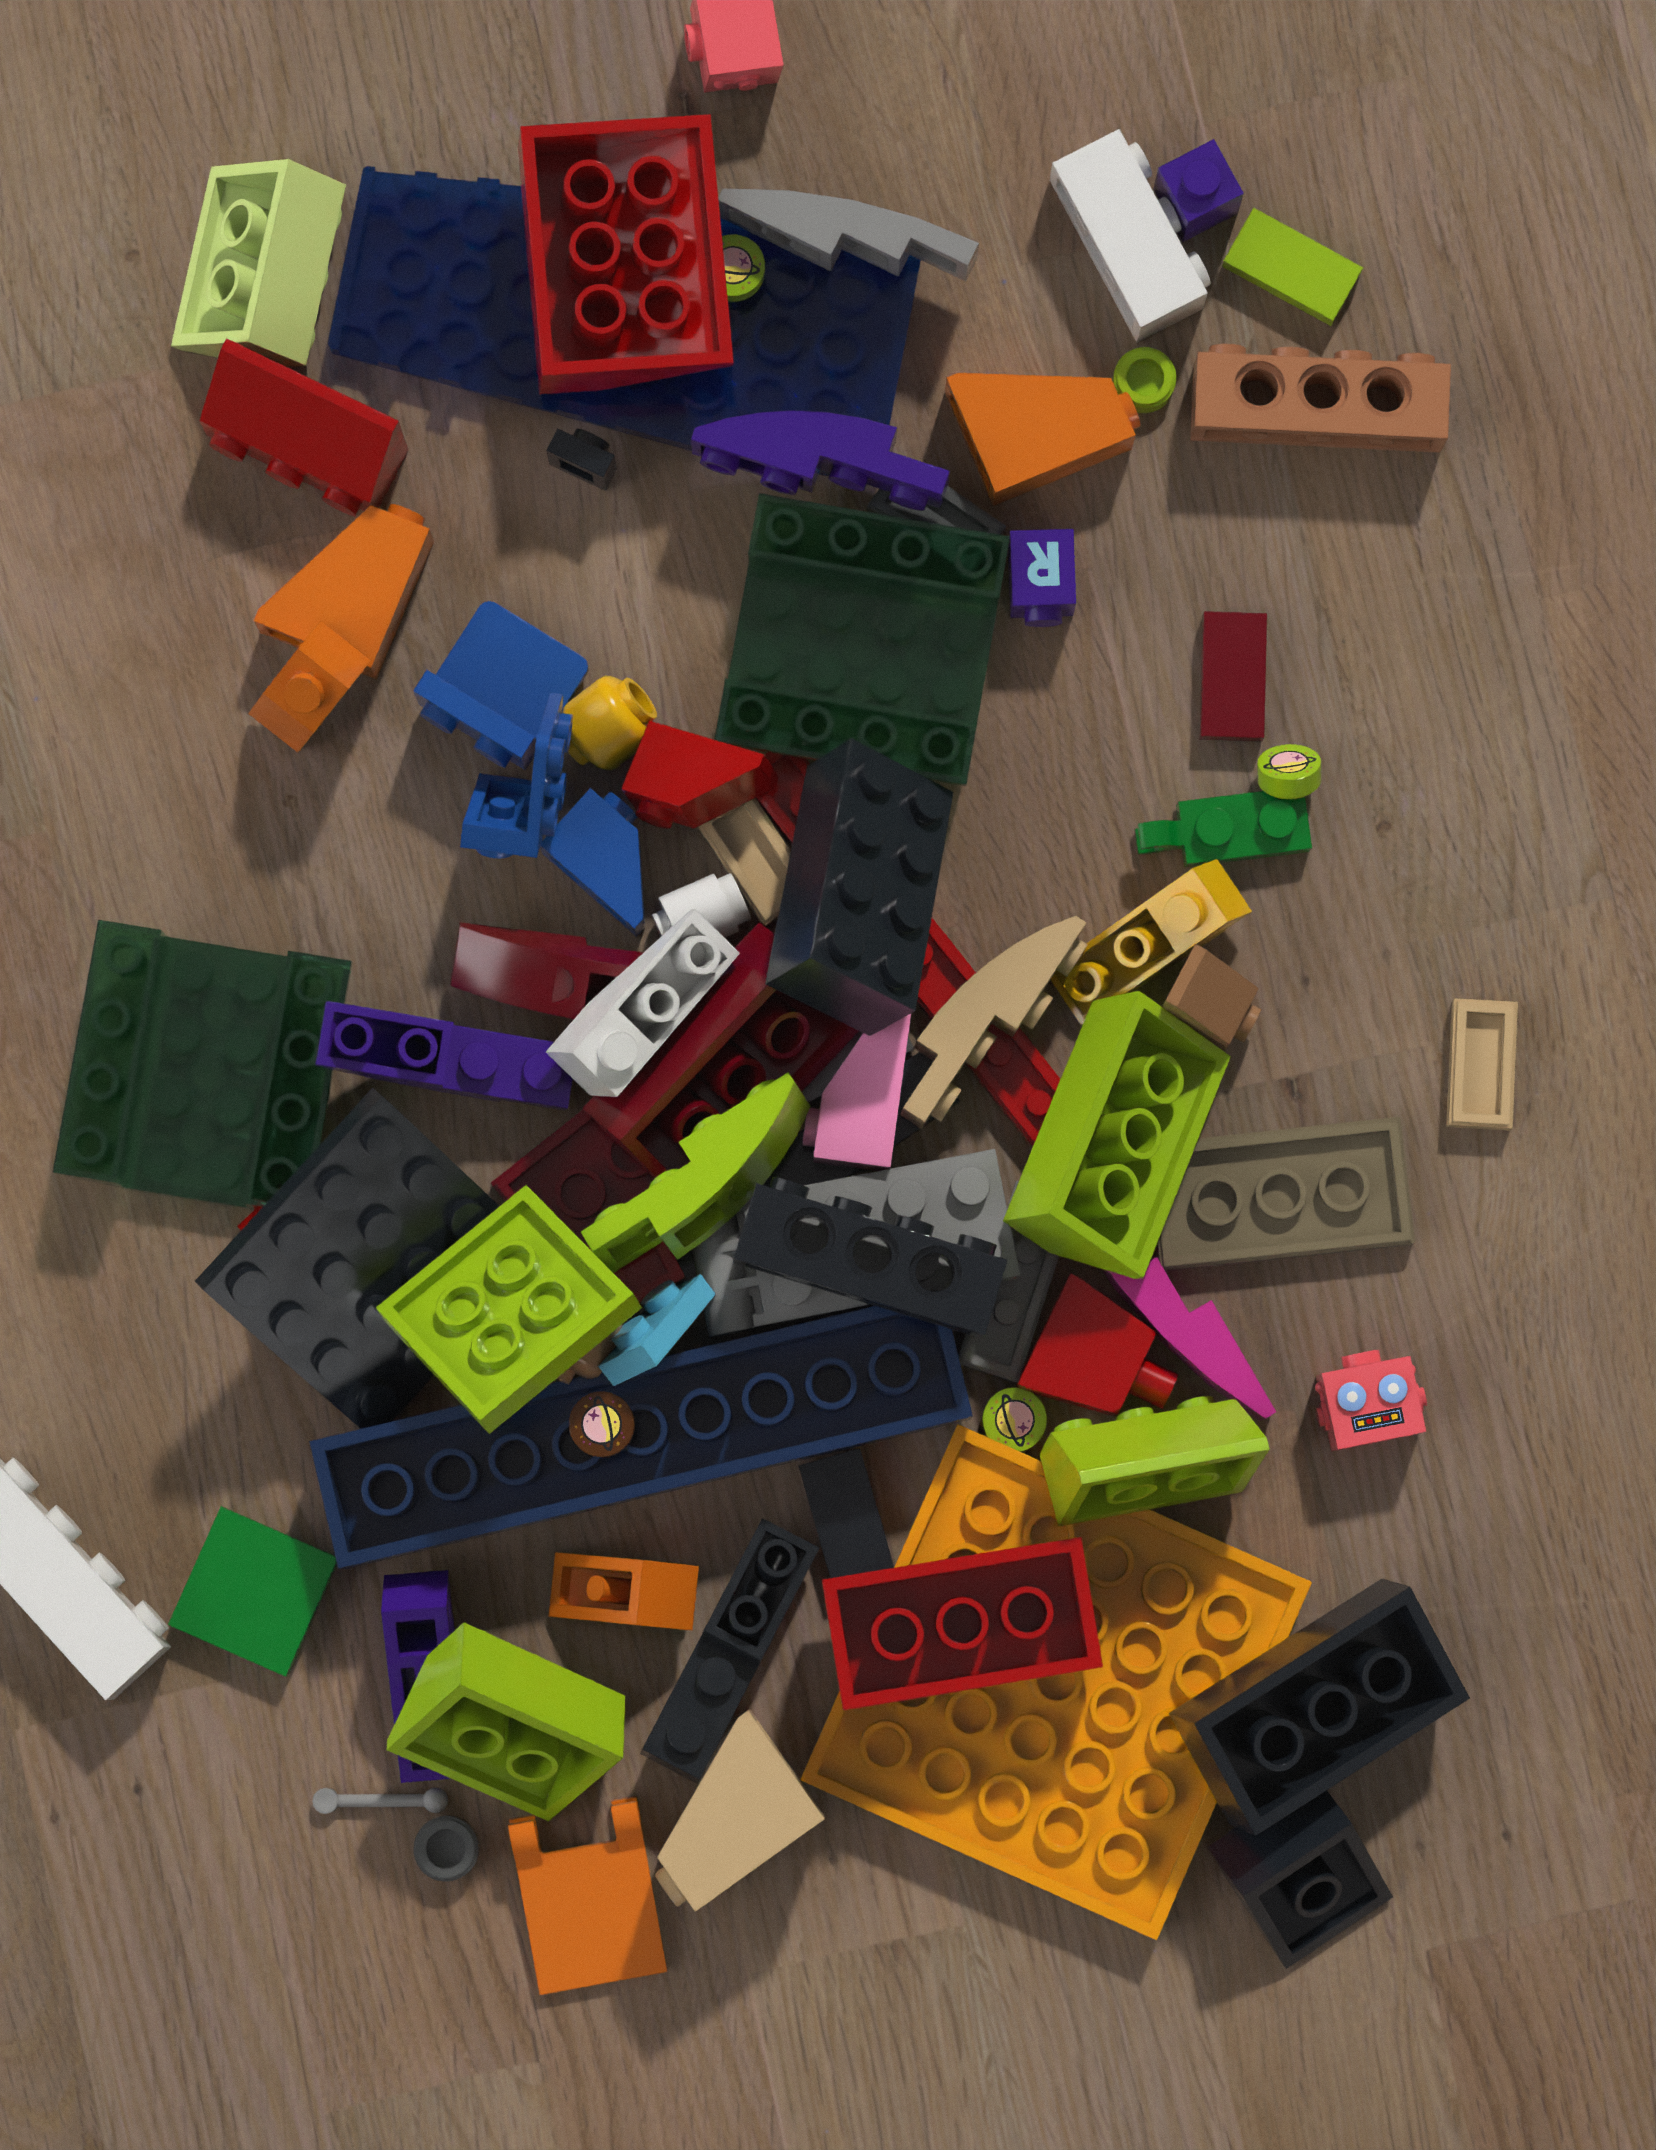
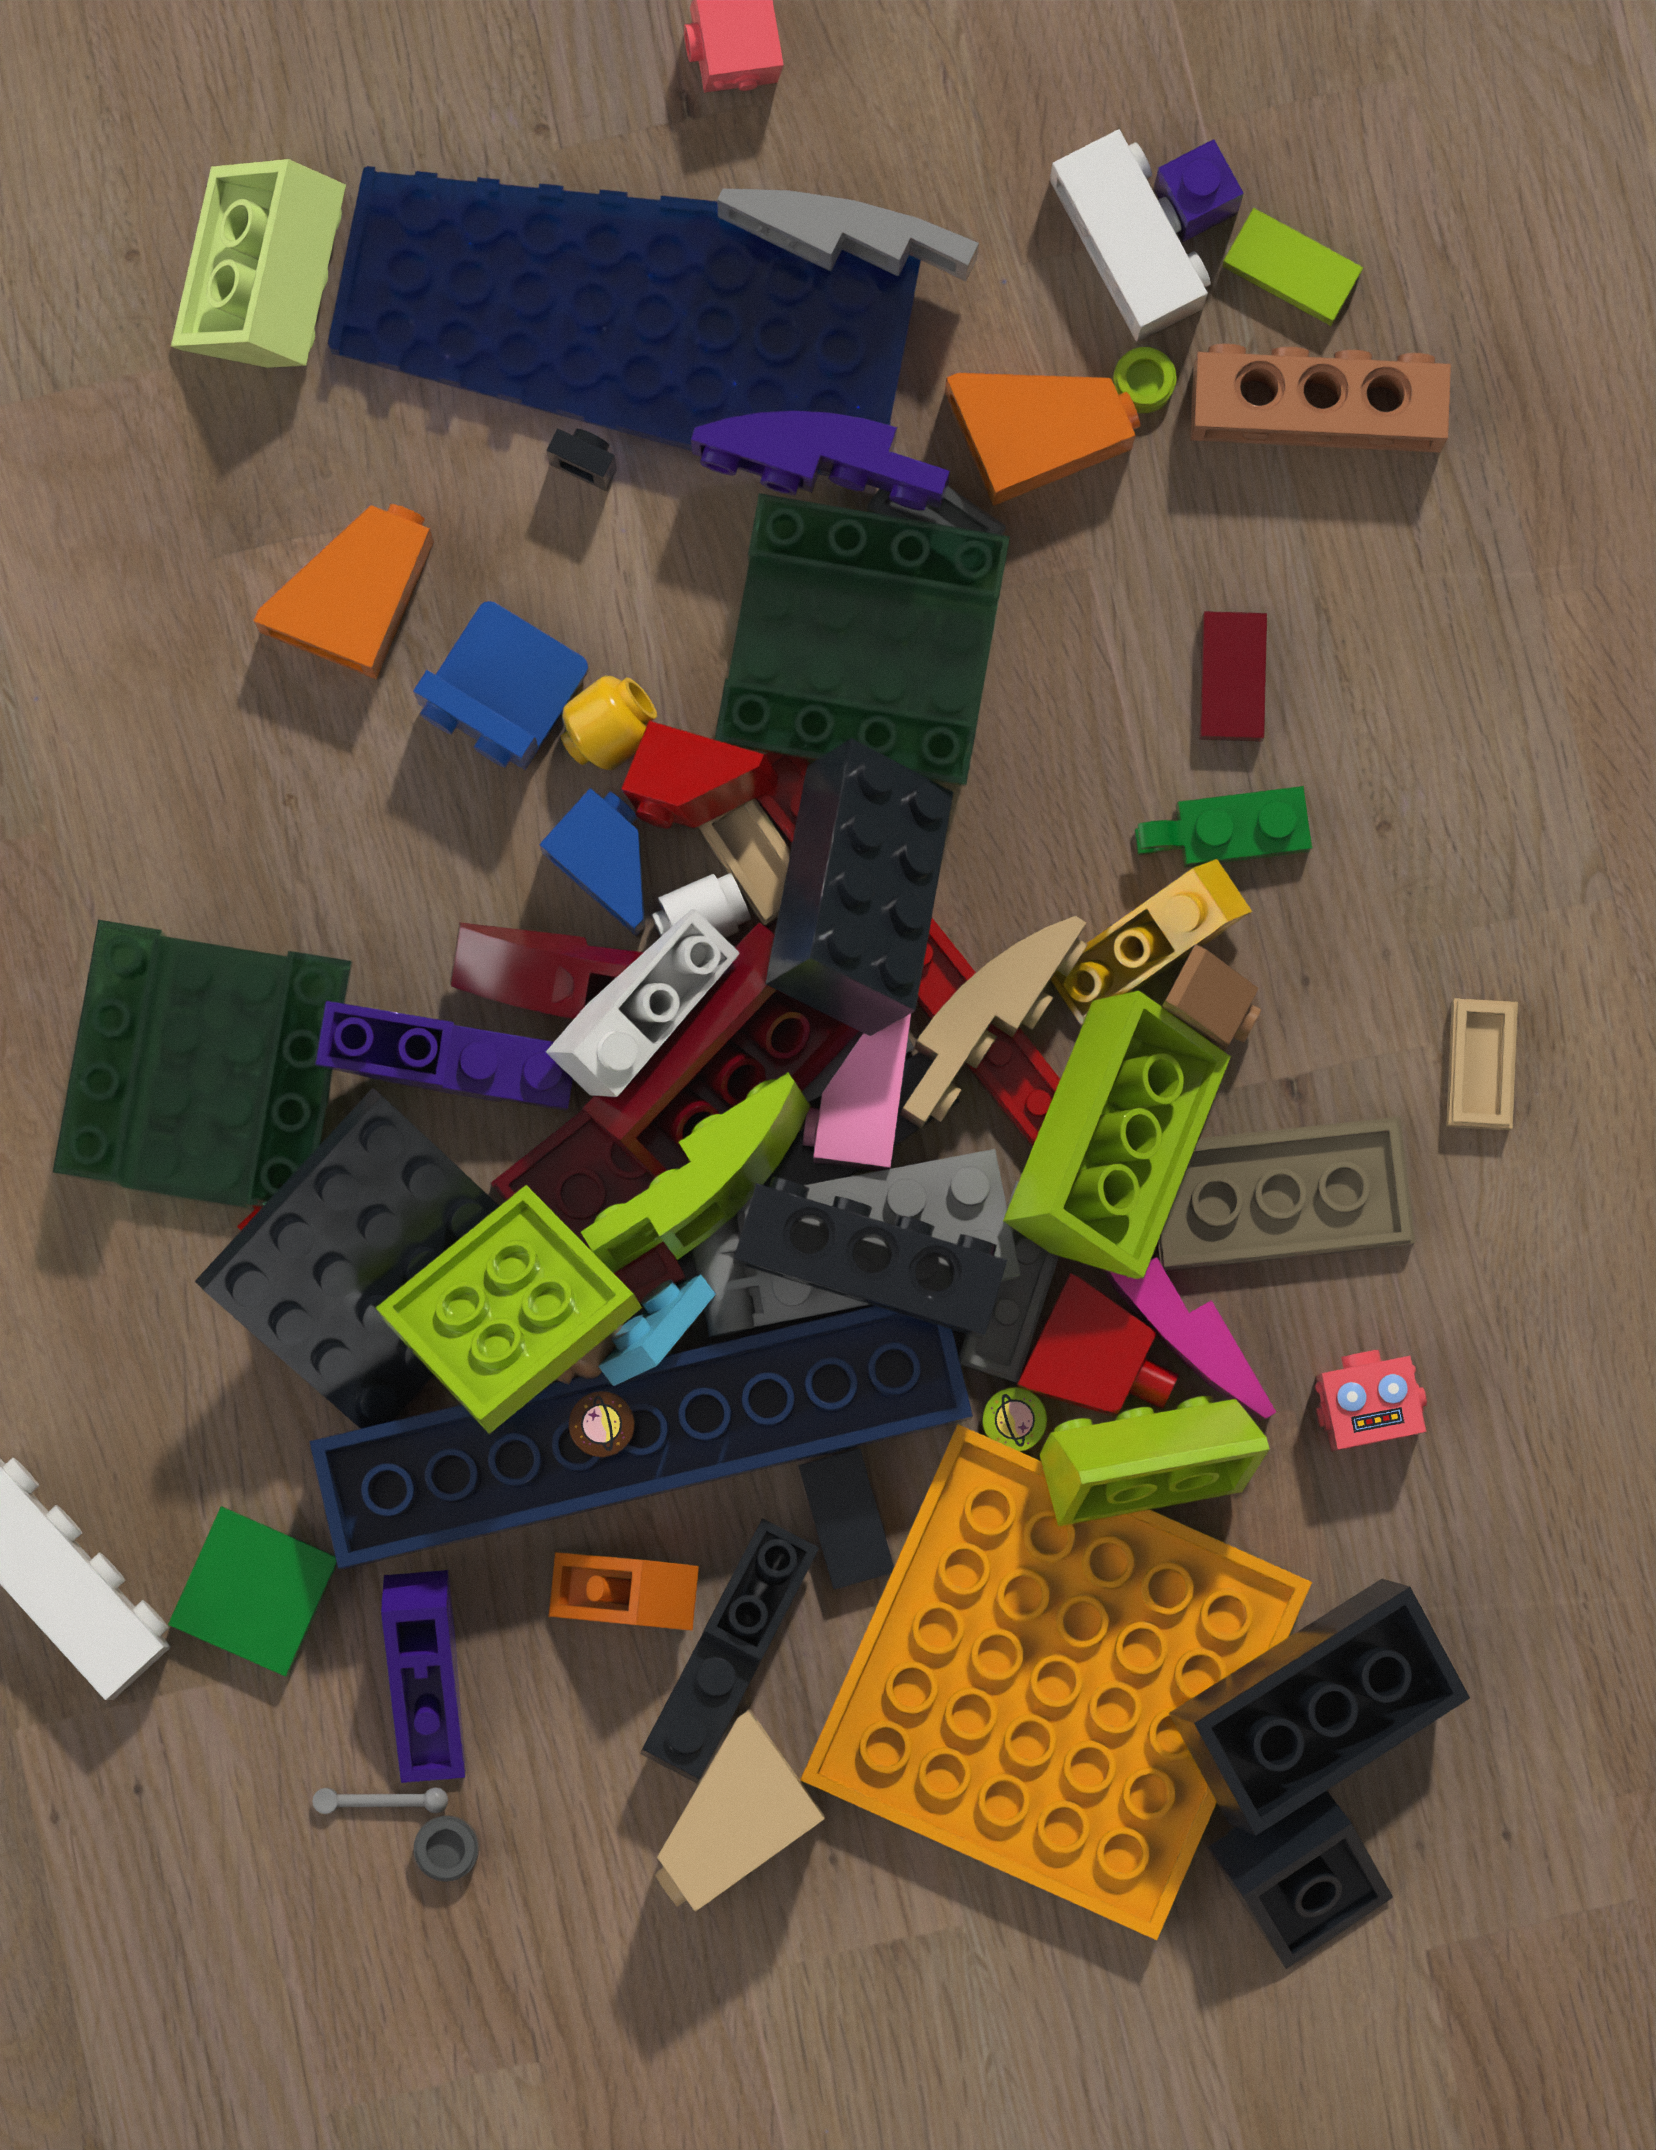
(301, 430): red slope -> none
(309, 686): orange slope -> none
(509, 1723): lime slope -> none
(513, 813): blue bracket -> none
(589, 1905): orange flag -> none
(624, 251): red slope -> none
(743, 267): tile -> none
(962, 1623): red brick -> none
(1042, 576): dark purple brick -> none
(1289, 771): lime tile -> none

